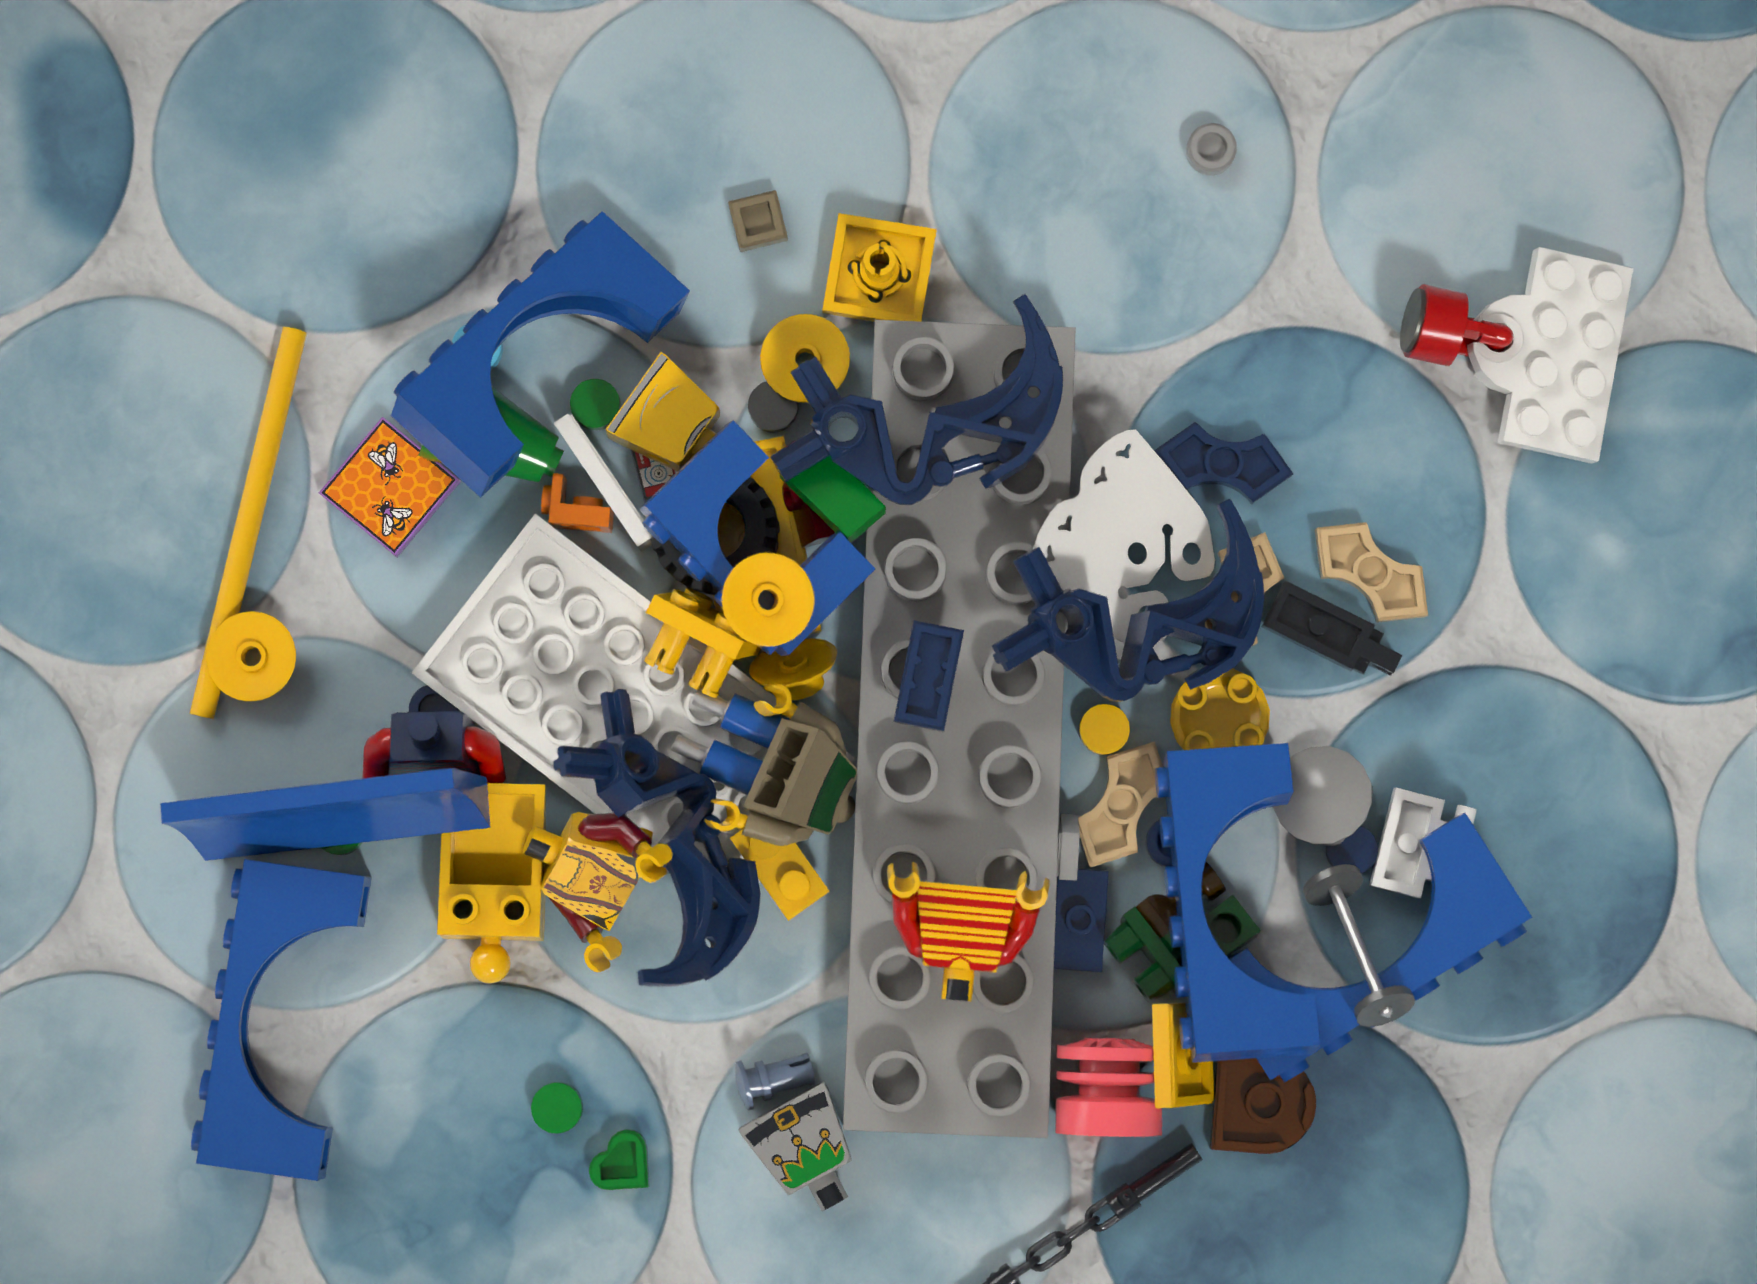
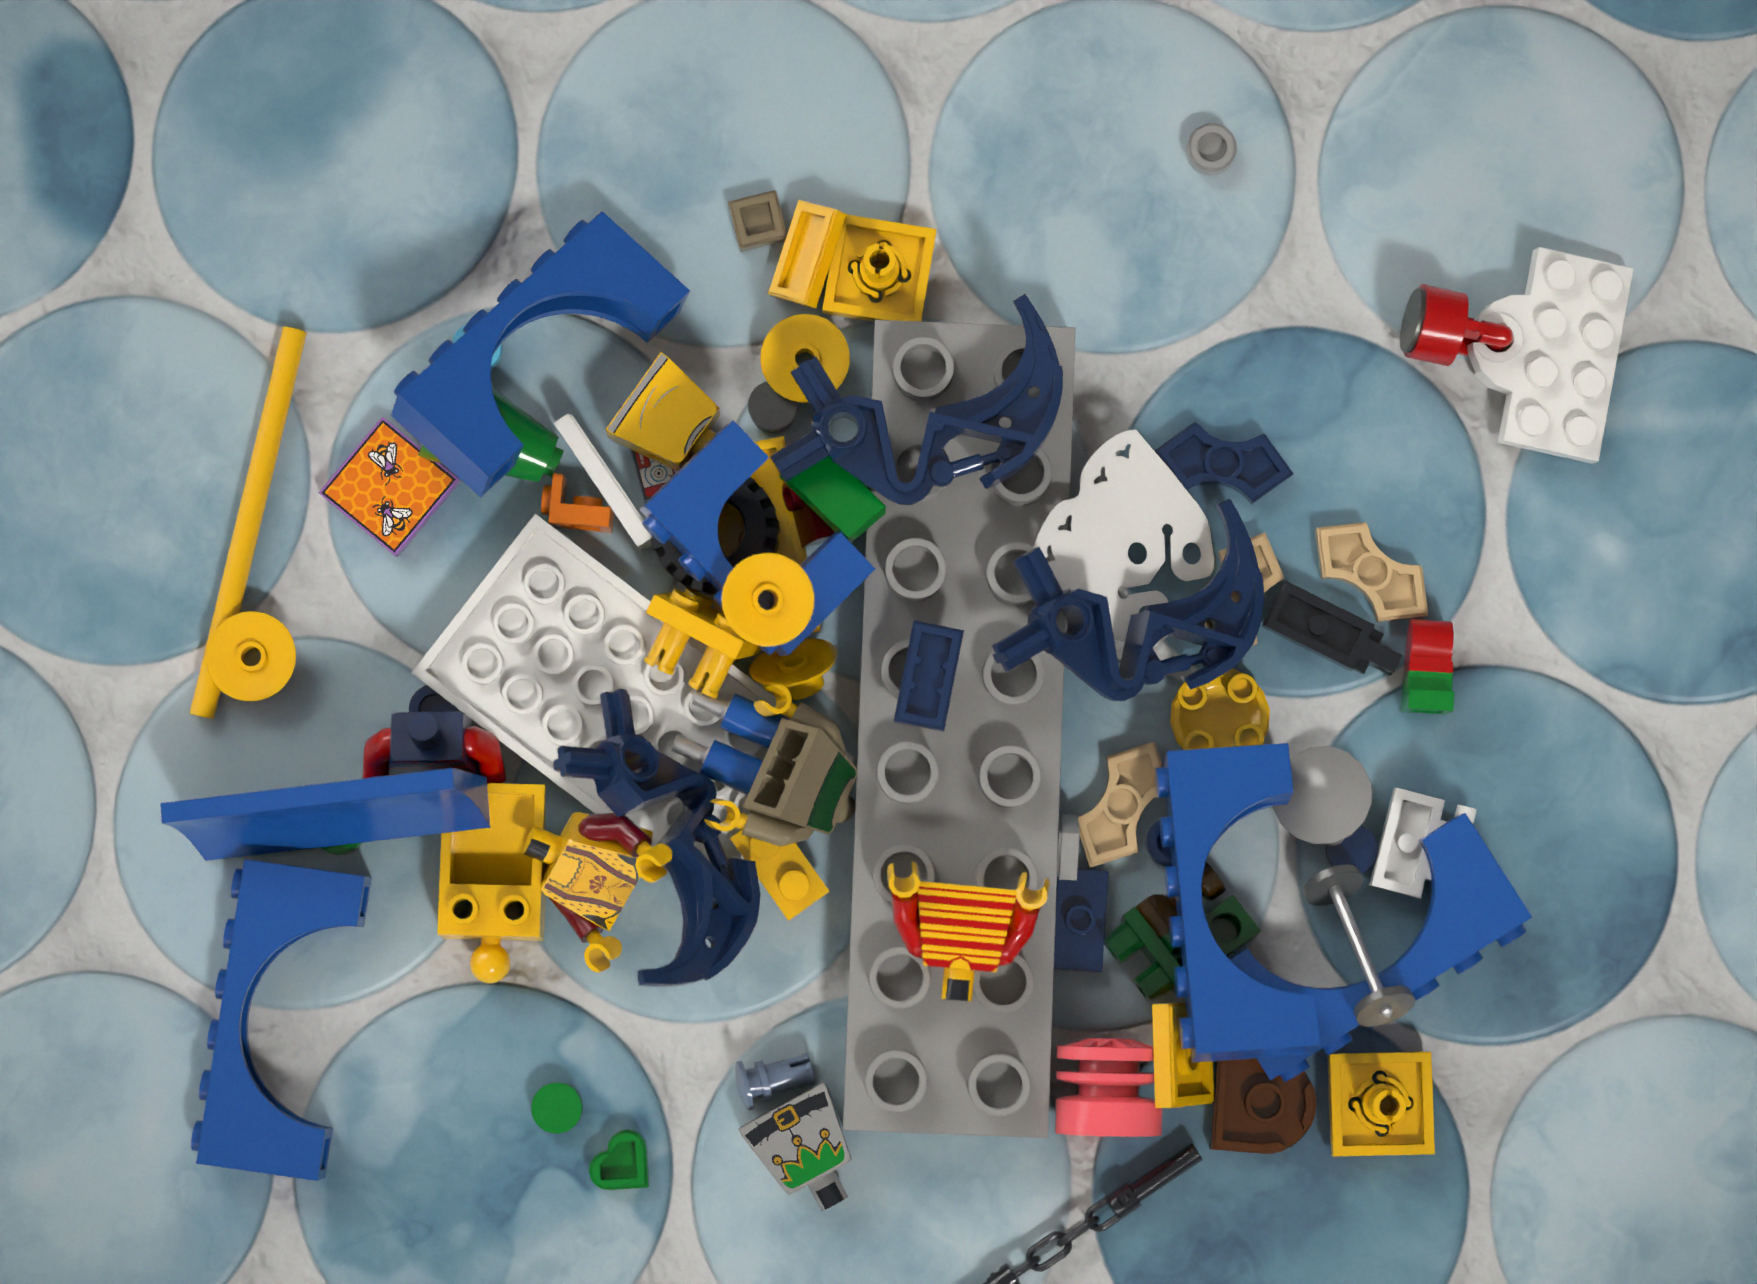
(594, 404): green tile -> none
(807, 254): none -> yellow tile
(1104, 729): yellow tile -> none
(1408, 1130): none -> yellow plate
(1428, 668): none -> leg

